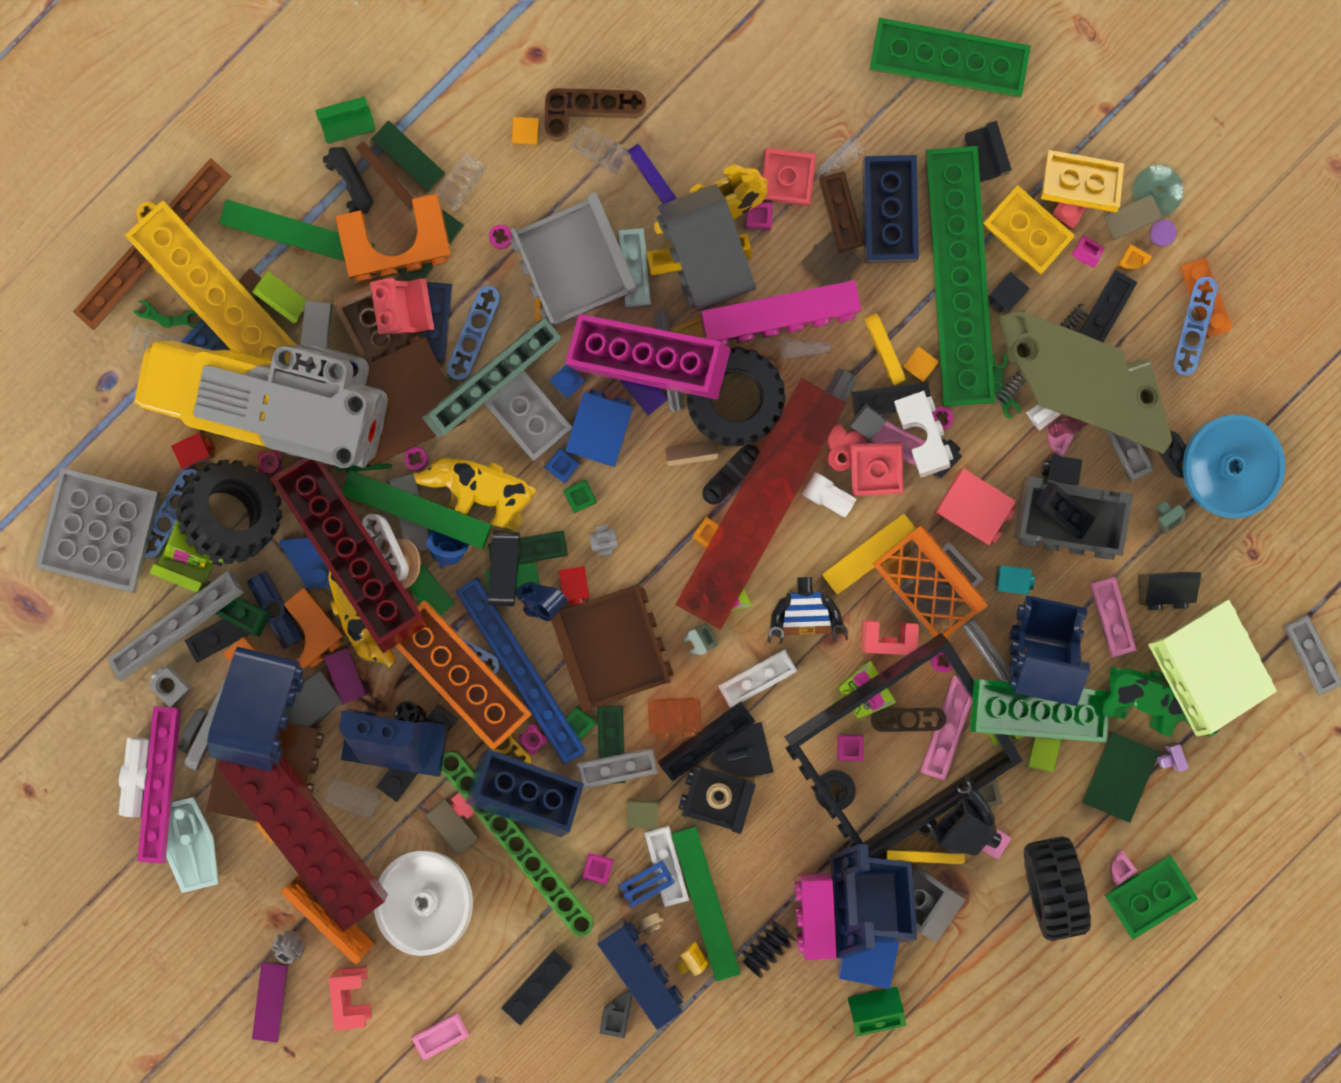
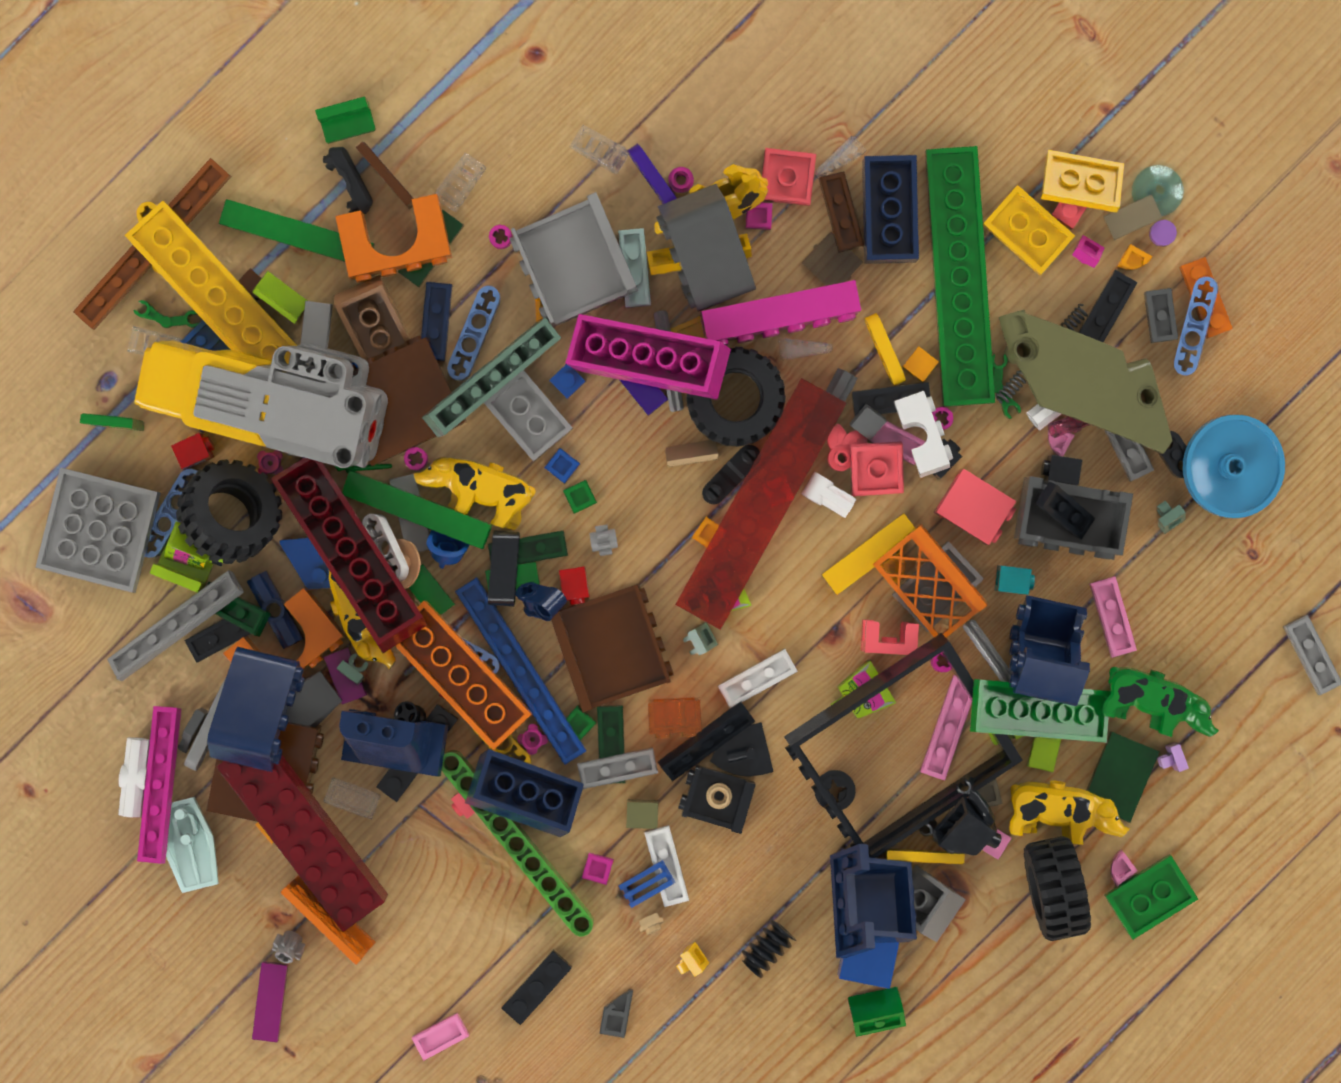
(112, 422): none -> green tile
(180, 690): light grey brick -> none
(343, 1013): coral panel -> none
(352, 672): none -> sand green tile
(402, 306): coral panel -> none
(408, 156): dark green tile -> none
(425, 903): white dish -> none
(452, 826): dark tan tile -> none
(525, 131): light orange tile -> none
(595, 108): reddish brown beam -> none
(599, 428): blue brick -> none
(640, 973): dark blue brick -> none
(680, 171): none -> dark pink plate
(706, 903): green tile -> none
(806, 614): torso -> none
(815, 916): dark pink brick -> none
(850, 747): dark pink tile -> none
(889, 714): dark brown beam -> none
(950, 57): green plate -> none
(991, 151): black panel -> none
(1007, 293): black brick -> none
(1063, 807): none -> yellow animal
(1160, 315): none -> dark grey plate
(1168, 588): black slope -> none
(1213, 669): yellowish green panel -> none

